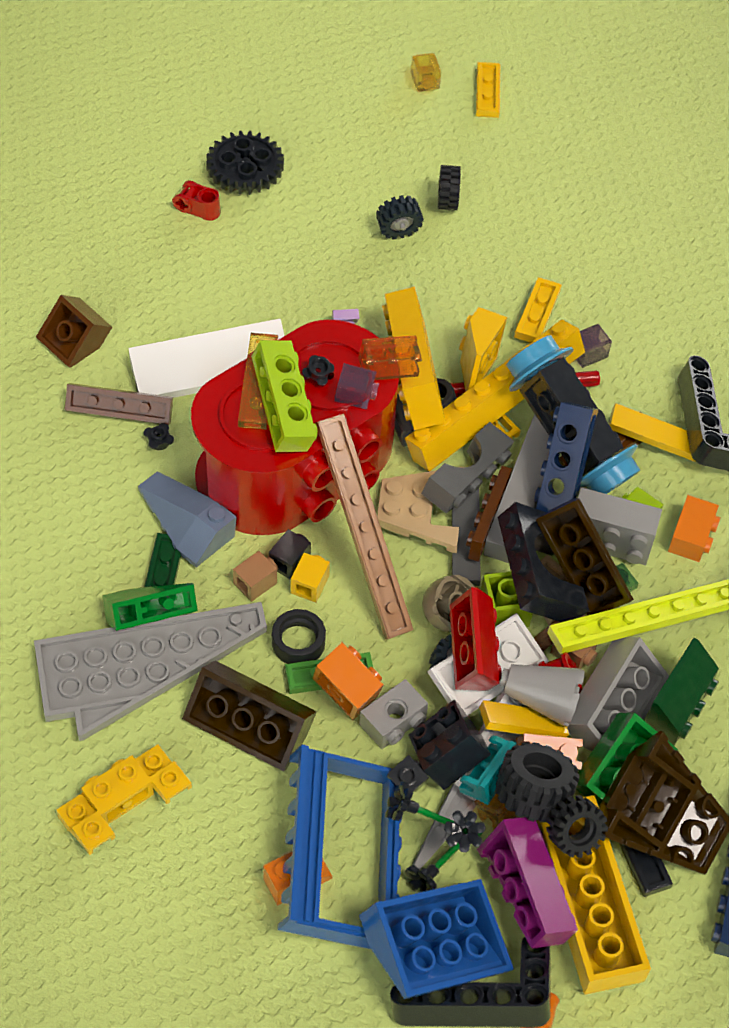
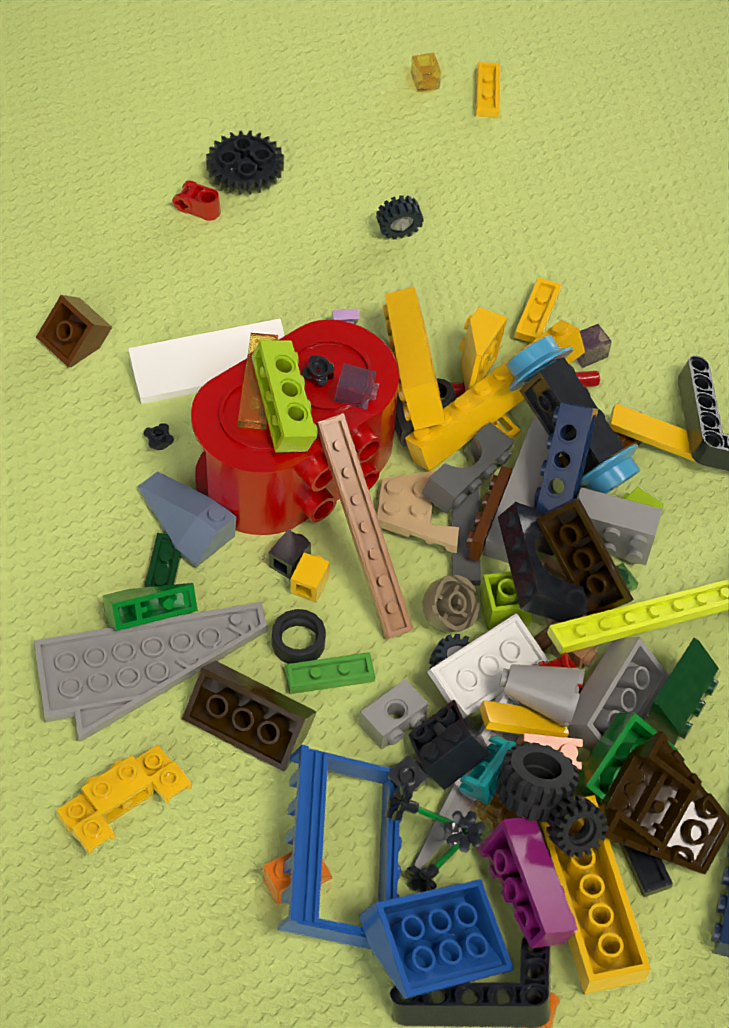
(118, 403): plate -> none
(255, 575): medium nougat brick -> none
(348, 680): orange brick -> none
(391, 357): clear orange hinge -> none
(449, 187): black tyre -> none
(474, 641): red slope -> none
(693, 529): orange brick -> none

